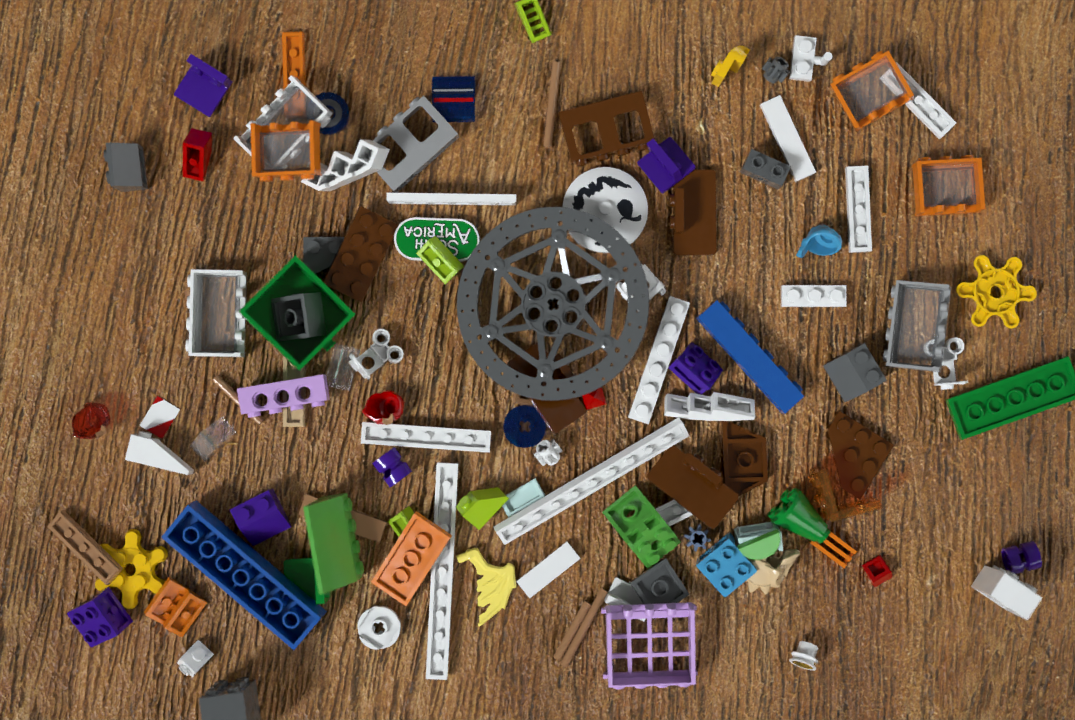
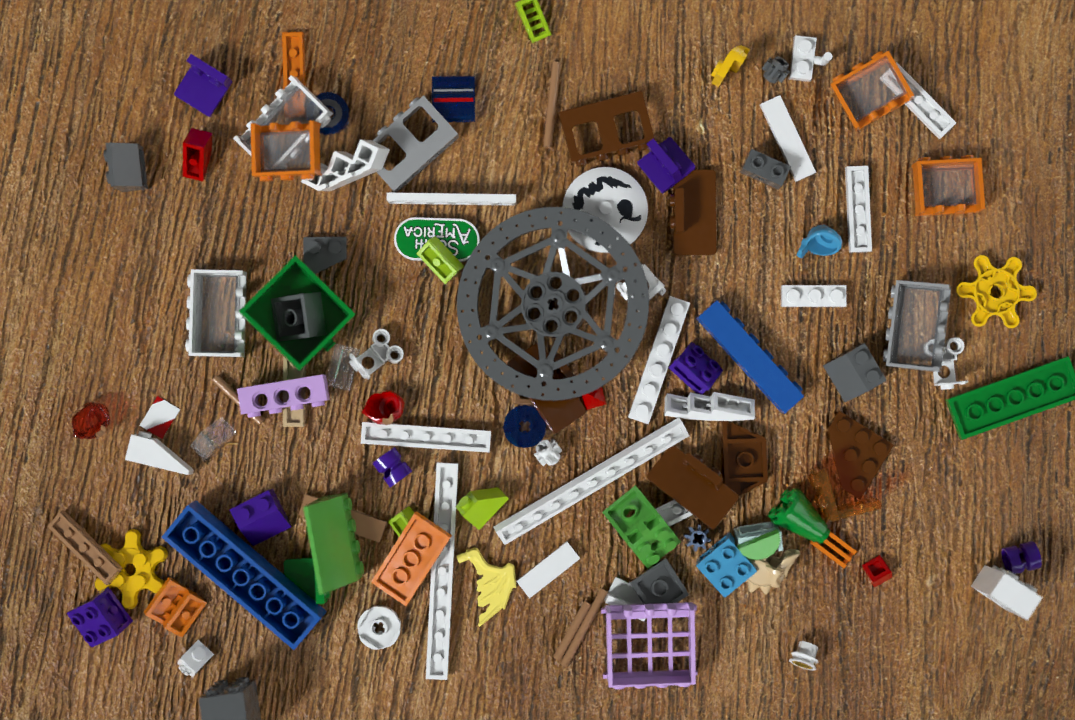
(360, 254): reddish brown plate -> none
(523, 497): light aqua tile -> none

